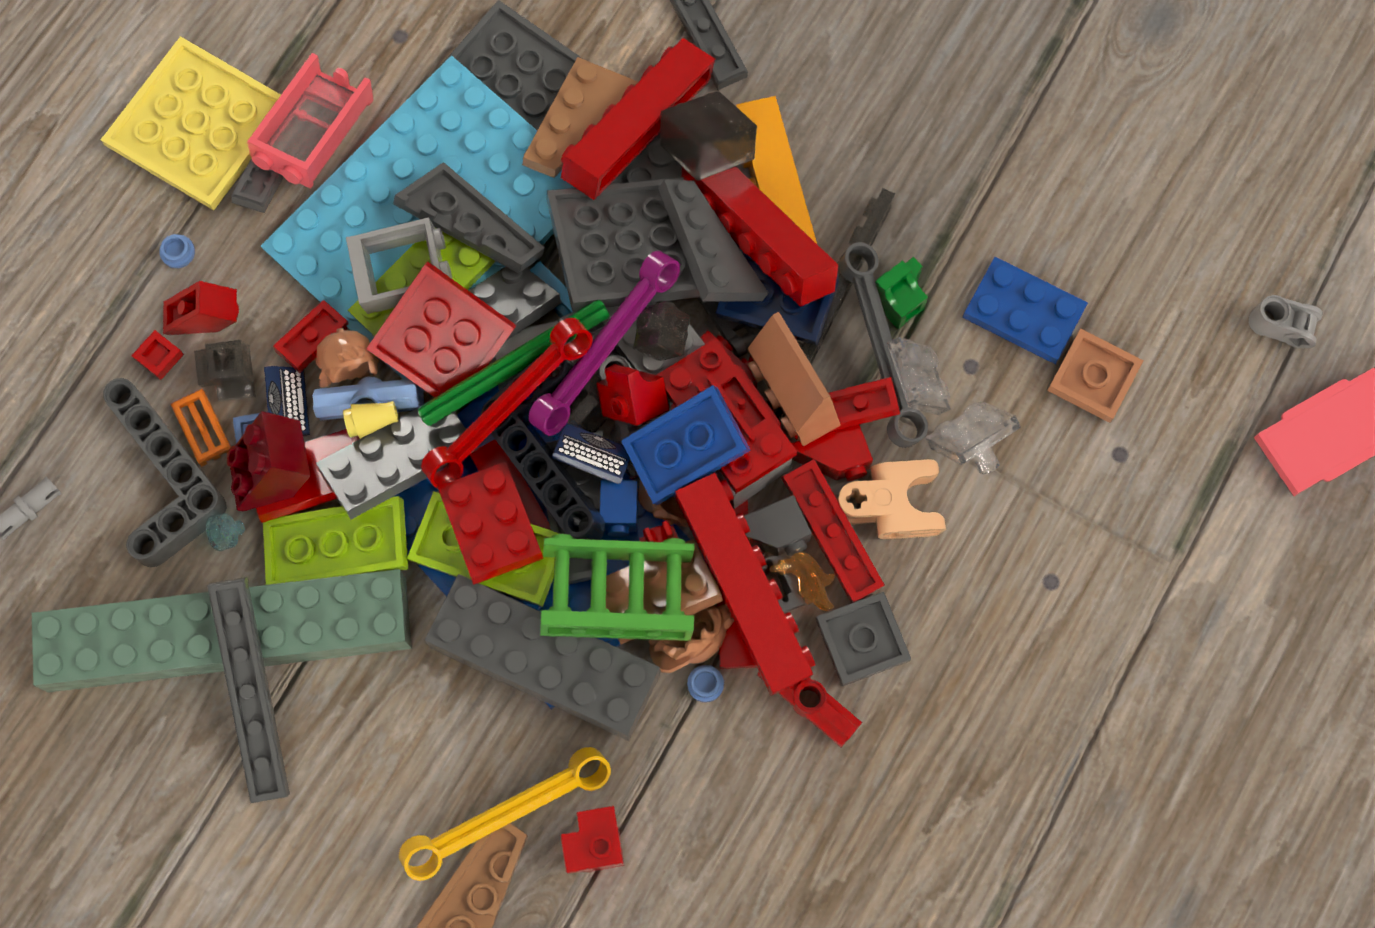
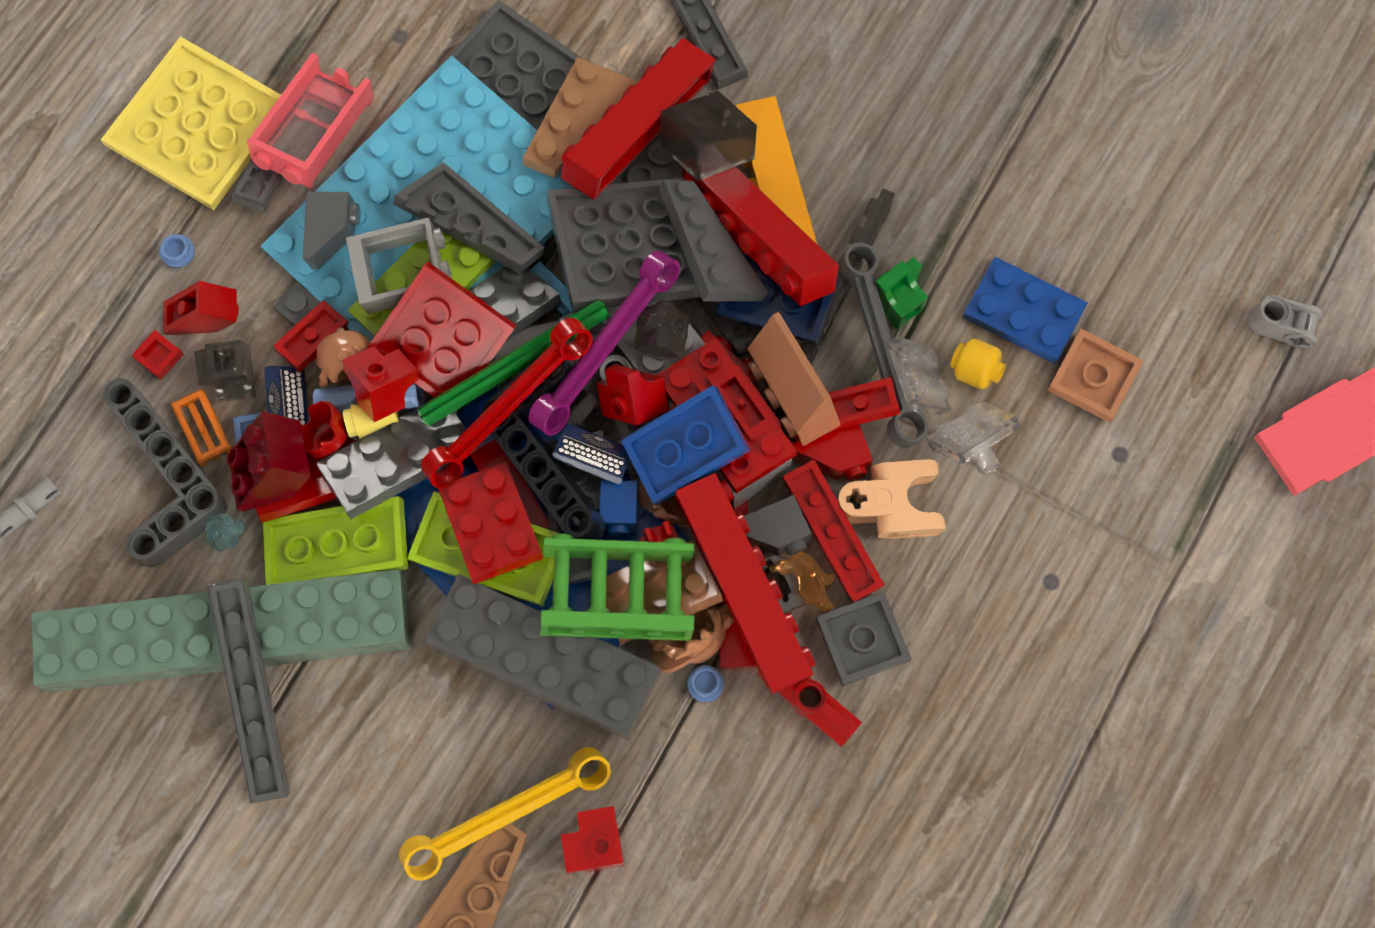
(296, 304): none -> dark grey plate
(324, 431): none -> red hair
(328, 222): none -> dark grey slope
(380, 381): none -> red brick
(978, 363): none -> yellow head

